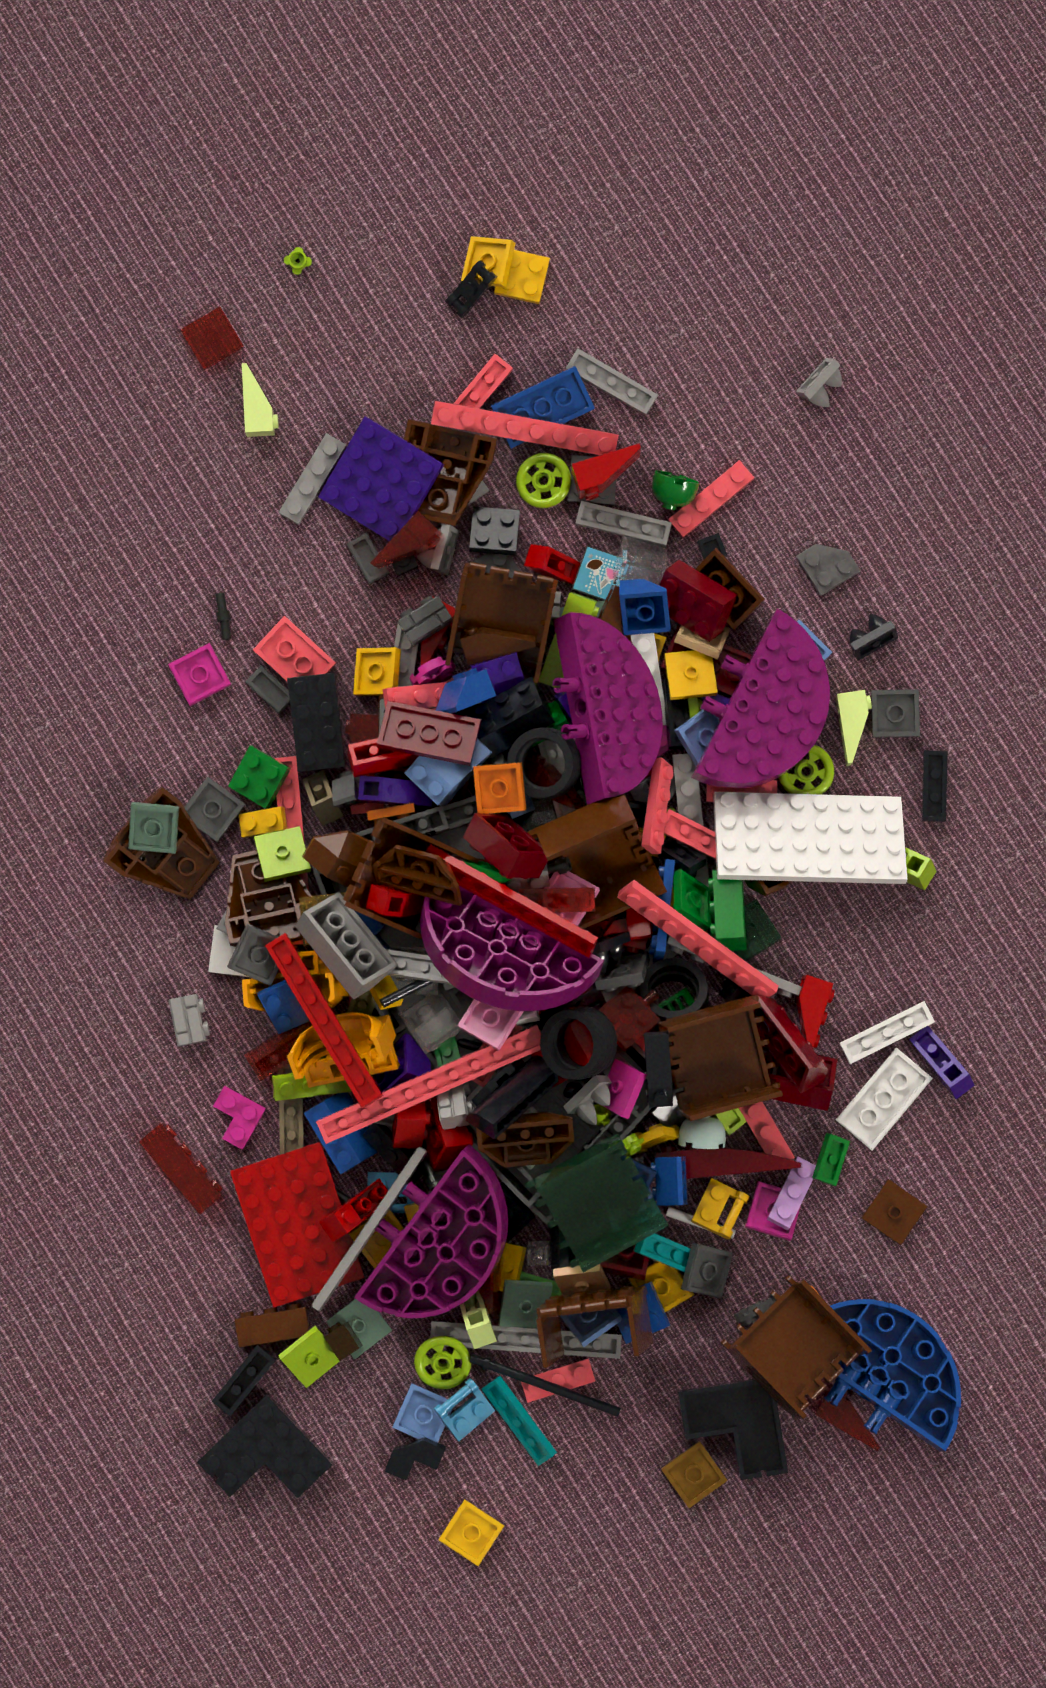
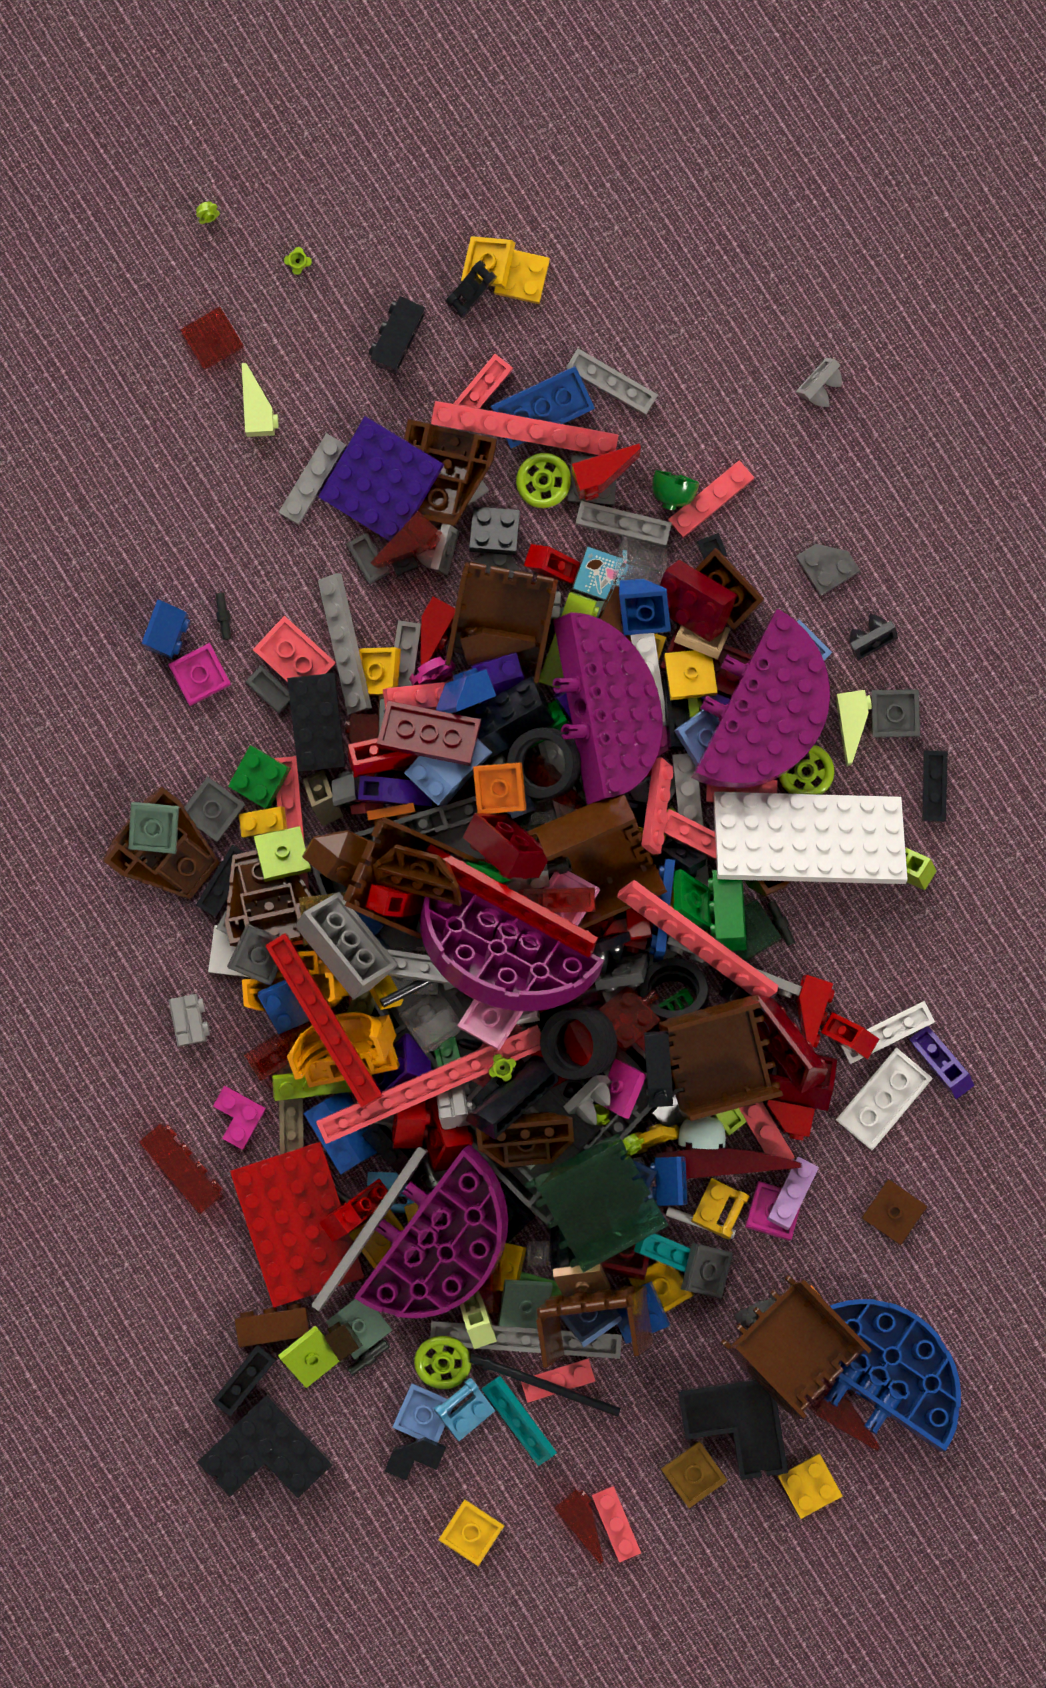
(165, 630): none -> blue slope
(207, 212): none -> lime plate
(217, 890): none -> black plate
(344, 644): none -> light grey plate
(368, 1357): none -> pearl dark grey bar
(396, 334): none -> black brick
(425, 620): dark grey brick -> none
(495, 1070): none -> lime plate
(579, 1517): none -> clear red slope
(616, 1524): none -> coral plate
(781, 923): none -> pearl dark grey bar
(792, 1118): none -> red slope
(810, 1486): none -> yellow plate
(831, 1159): green plate -> none
(850, 1035): none -> red slope

